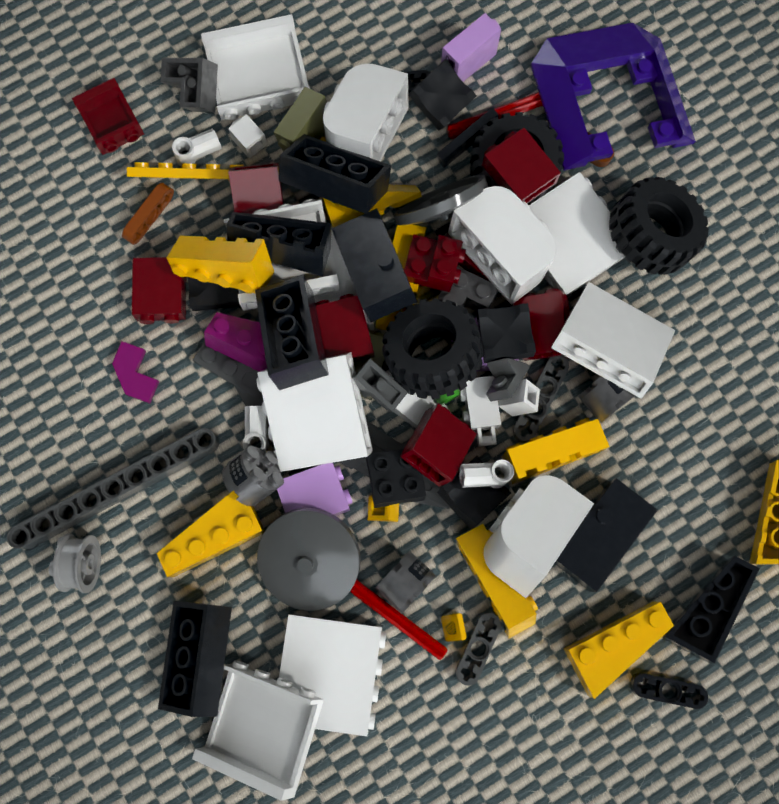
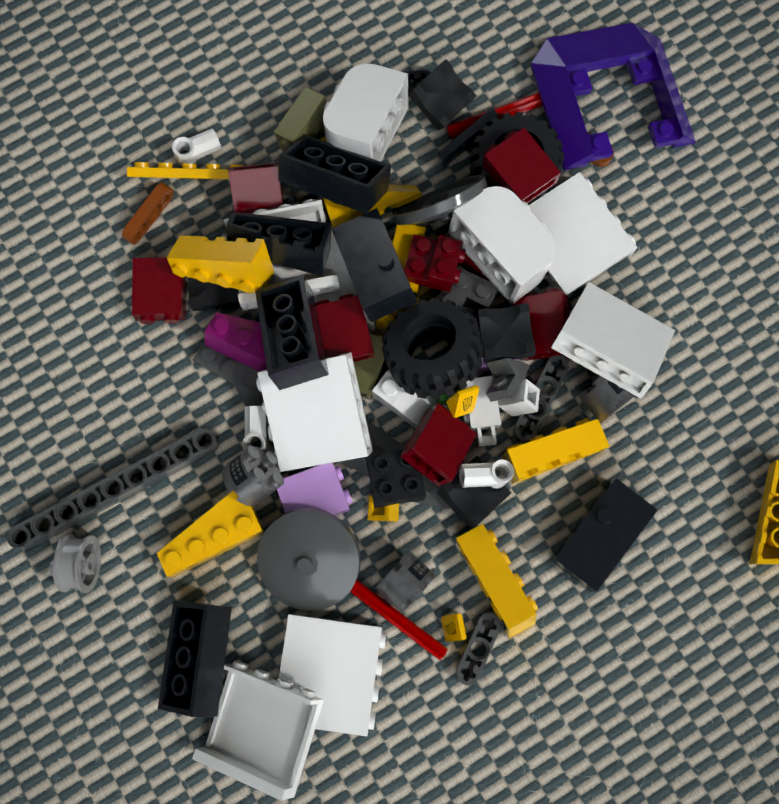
(108, 116): dark red panel -> none
(126, 367): magenta tile -> none
(195, 78): flat silver brick -> none
(247, 136): white brick -> none
(256, 66): white panel -> none
(379, 385): dark grey slope -> none
(463, 401): none -> yellow slope
(473, 46): lavender brick -> none
(534, 532): white brick -> none
(614, 648): yellow wedge -> none
(673, 210): black tyre -> none
(688, 687): black beam -> none
(711, 614): black wedge -> none

